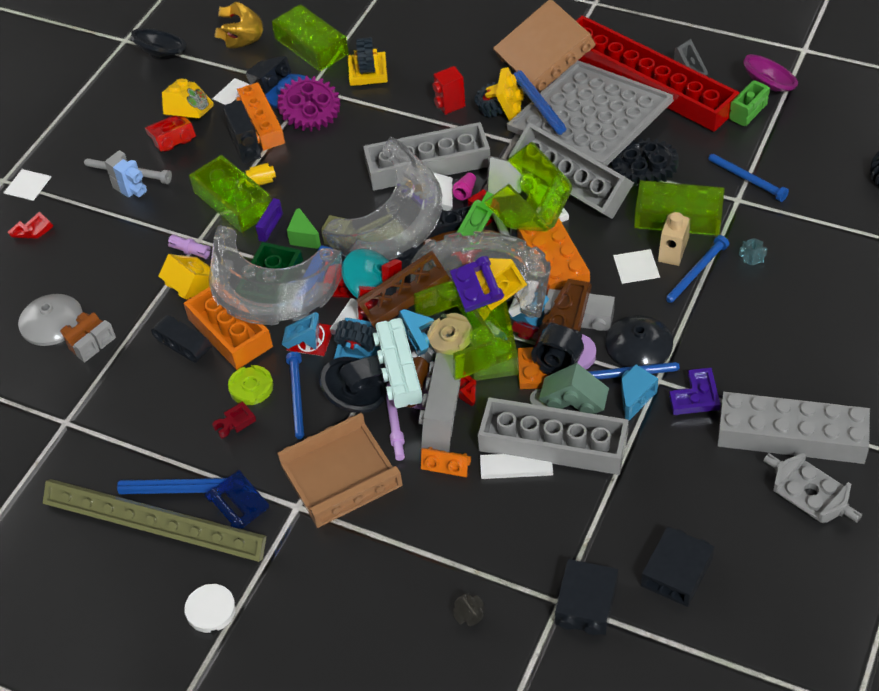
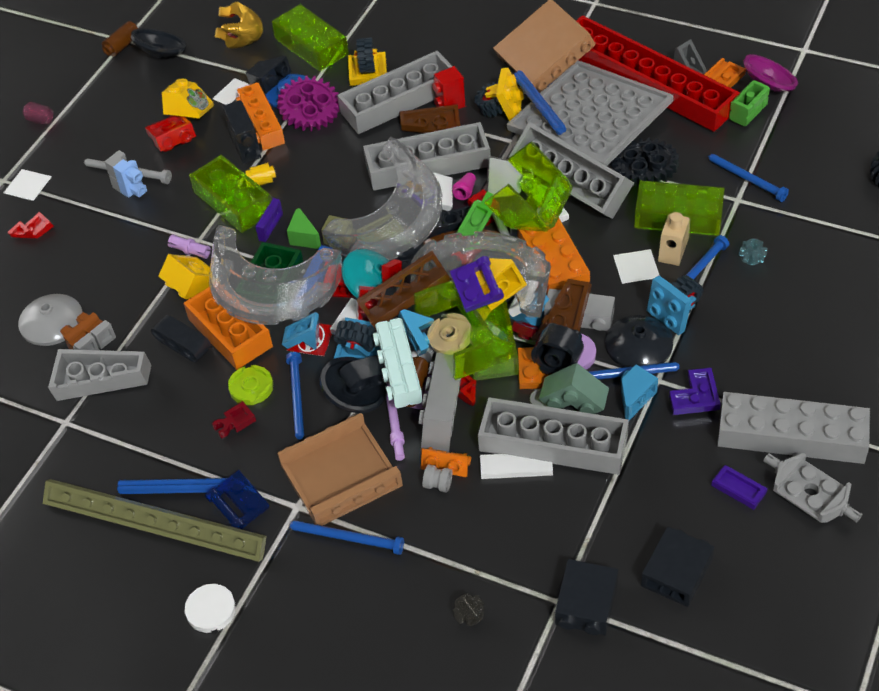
(37, 113): none -> clear pink brick
(97, 371): none -> light grey wedge
(119, 39): none -> reddish brown brick
(391, 93): none -> light grey brick
(396, 545): none -> blue bar
(430, 119): none -> reddish brown wing
(437, 478): none -> light grey wheel
(673, 301): none -> dark azure plate
(726, 72): none -> orange plate
(739, 487): none -> dark purple tile

